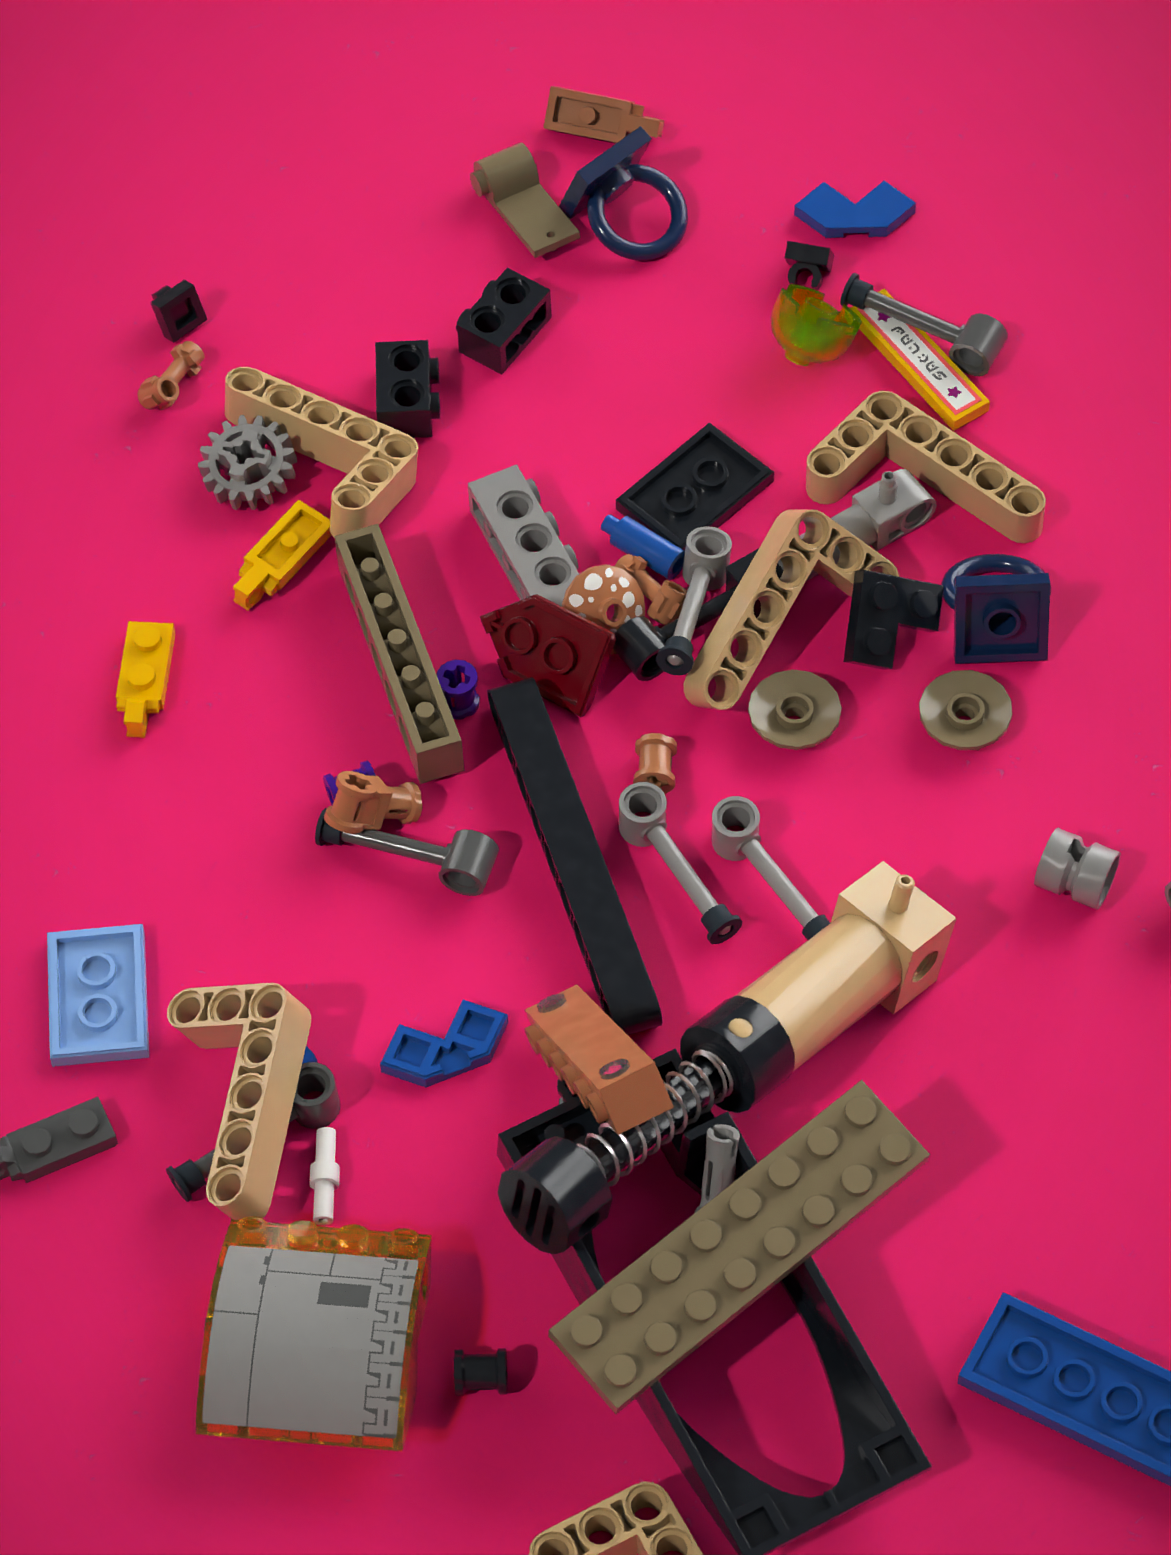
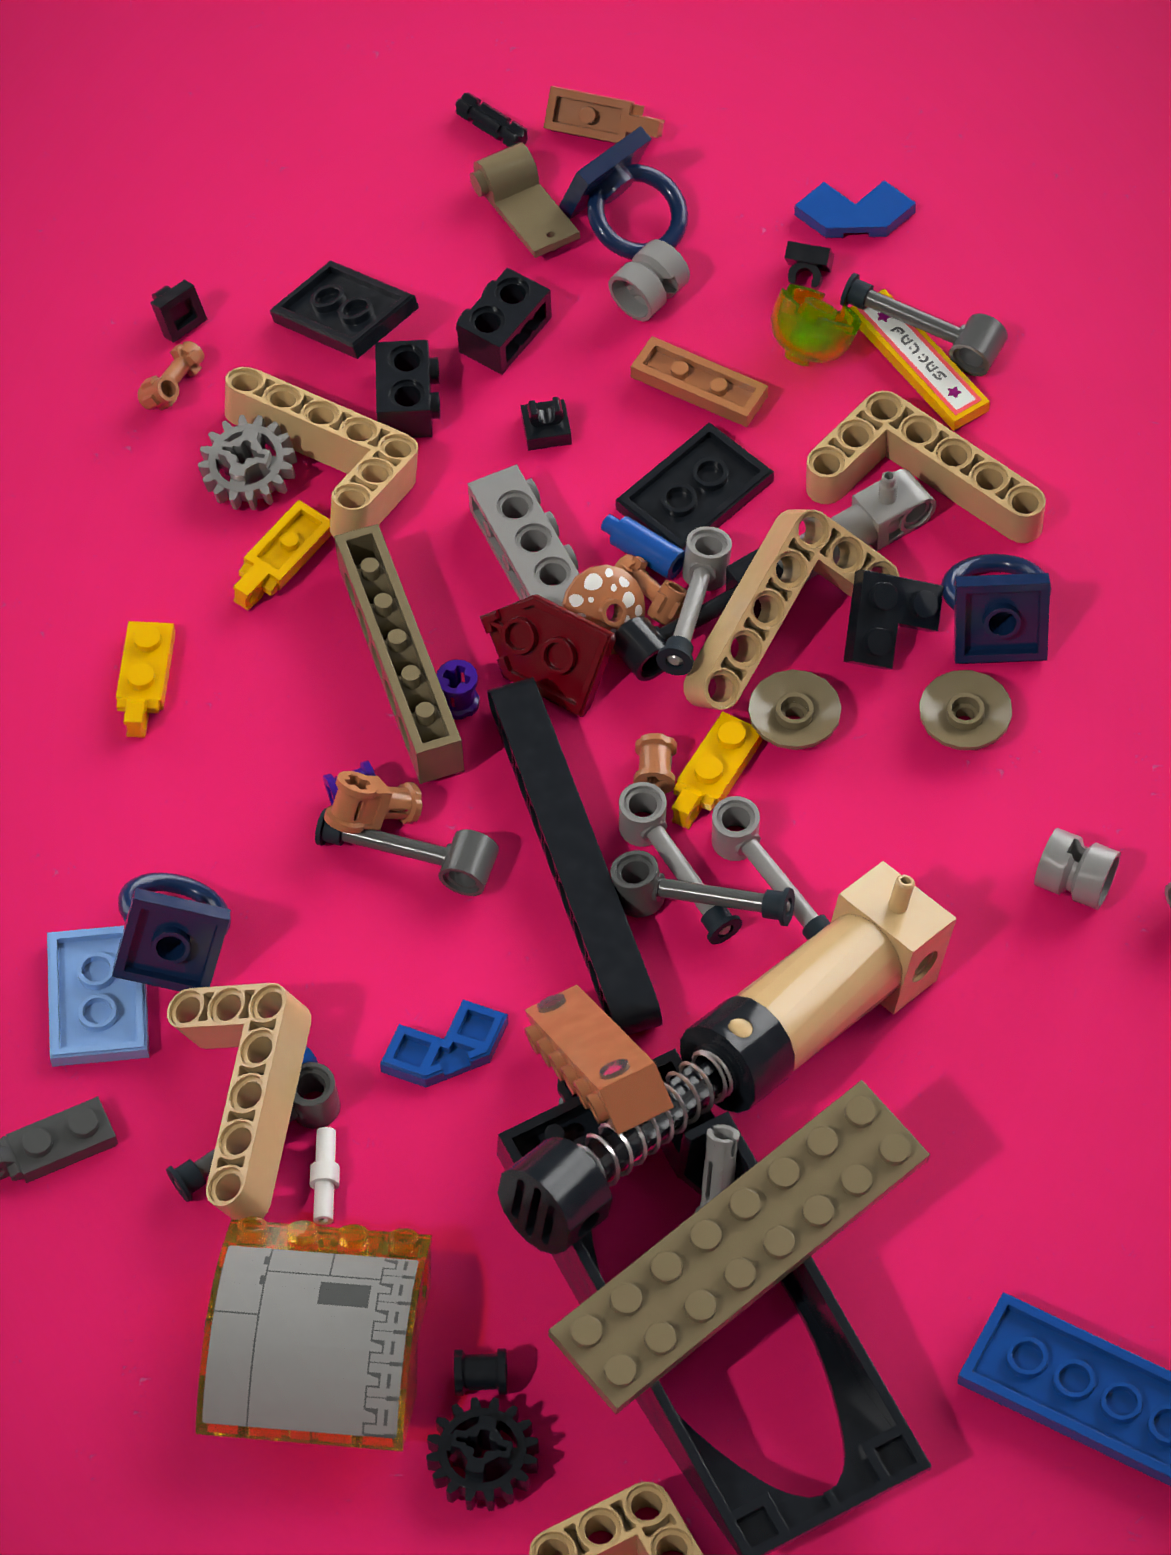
(167, 937): none -> dark blue tile
(344, 309): none -> black tile
(490, 120): none -> black axle
(500, 1467): none -> black gear
(546, 424): none -> black tile
(644, 889): none -> dark grey piece
(649, 280): none -> light grey wheel
(699, 381): none -> nougat plate
(714, 768): none -> yellow hinge

